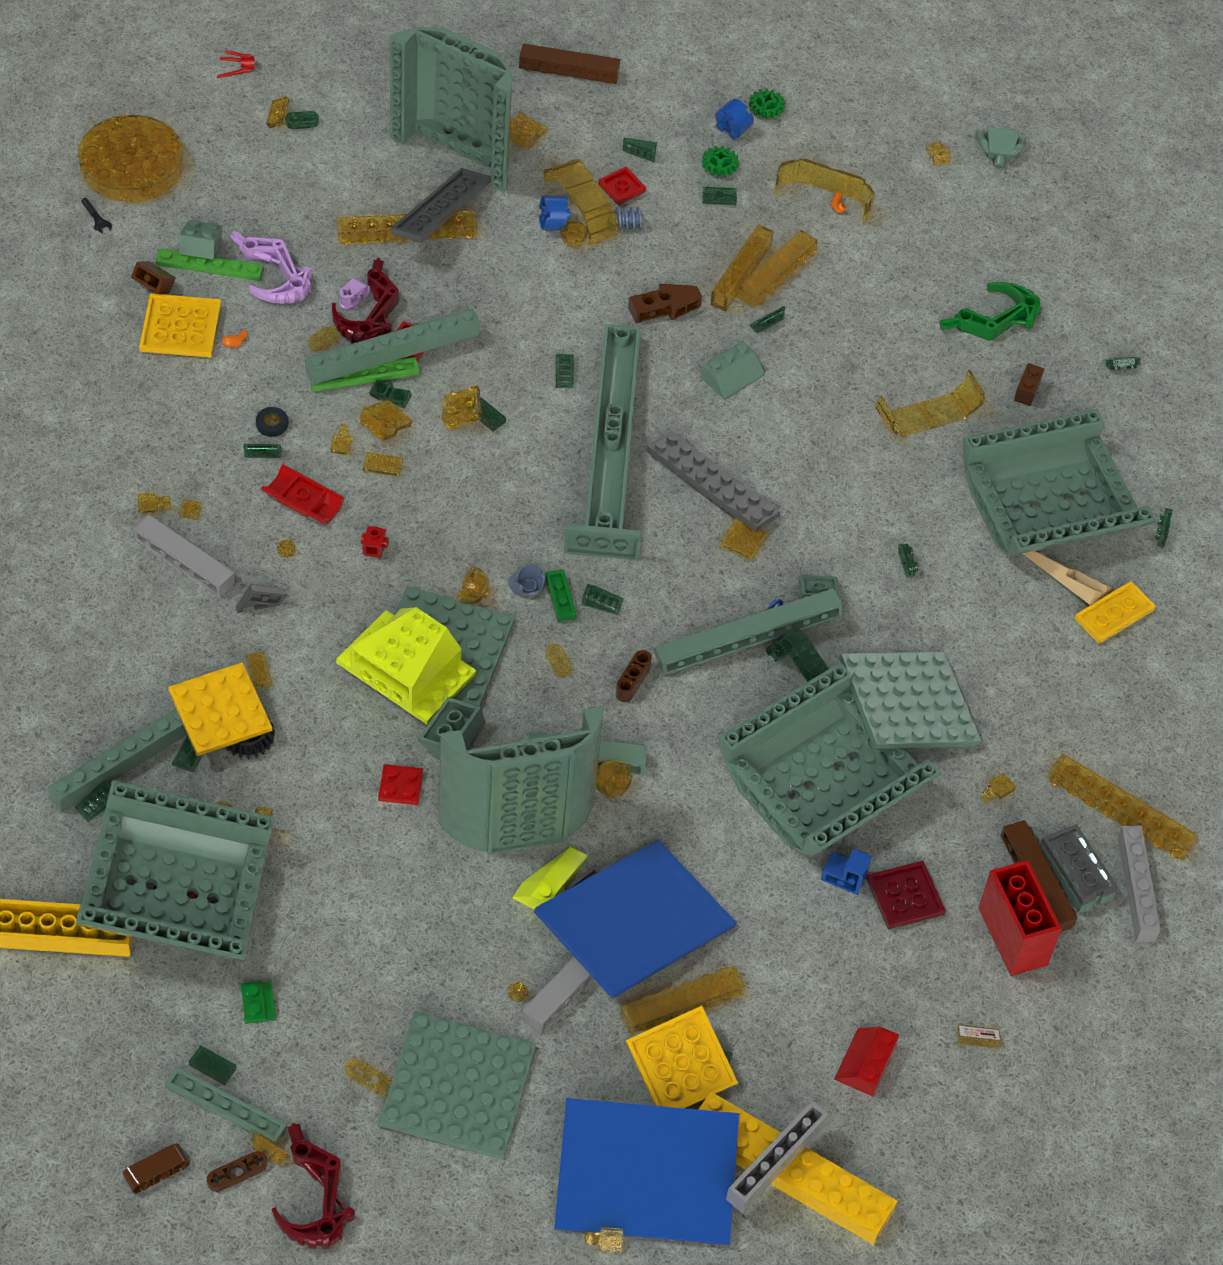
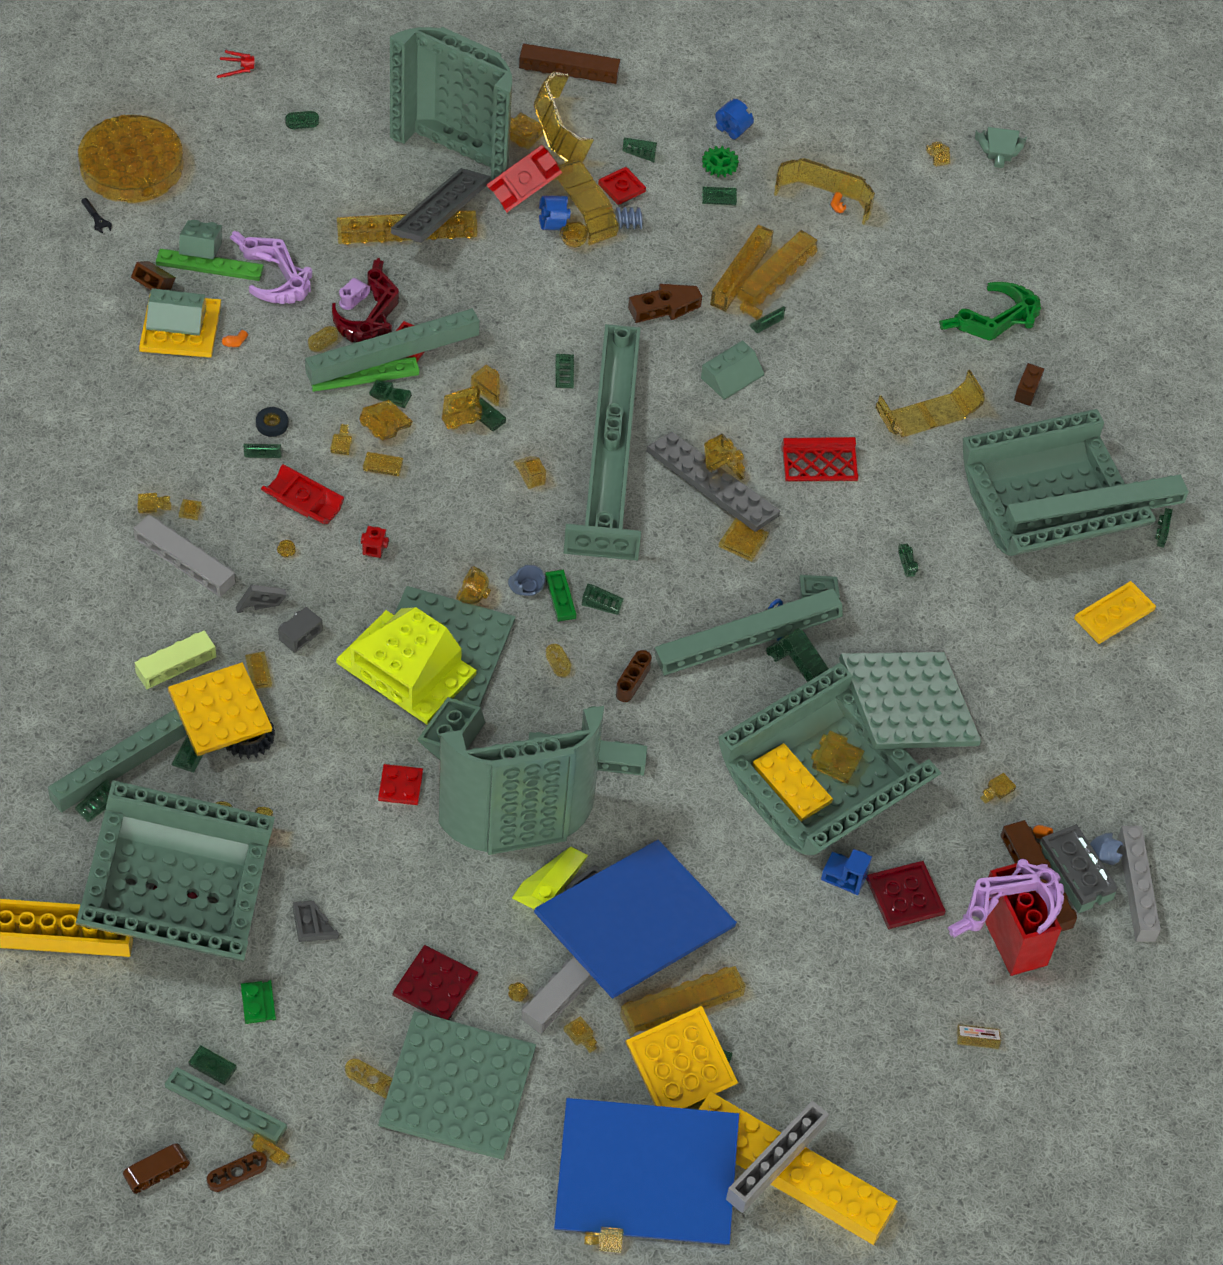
(175, 659): none -> yellowish green brick
(176, 311): none -> sand green slope
(278, 112): clear yellow plate -> none
(300, 629): none -> dark grey brick
(311, 923): none -> dark grey wing
(317, 1163): dark red piece -> none
(435, 983): none -> dark red plate
(488, 383): none -> clear yellow slope
(524, 178): none -> piece
(531, 471): none -> clear yellow slope
(559, 138): none -> clear yellow windscreen
(580, 1032): none -> clear yellow plate
(613, 778): clear yellow cylinder -> none
(721, 452): none -> clear yellow bracket
(750, 309): none -> clear yellow pin
(767, 103): green gear -> none
(792, 782): none -> yellow plate
(823, 445): none -> red fence
(836, 757): none -> clear yellow plate
(867, 1058): red slope -> none
(1007, 885): none -> lavender piece
(1042, 831): none -> orange arm
(1082, 585): tan wedge -> none
(1095, 503): none -> sand green brick
(1107, 848): none -> sand blue hair
(1129, 362): clear green plate -> none
(1131, 806): clear yellow brick -> none

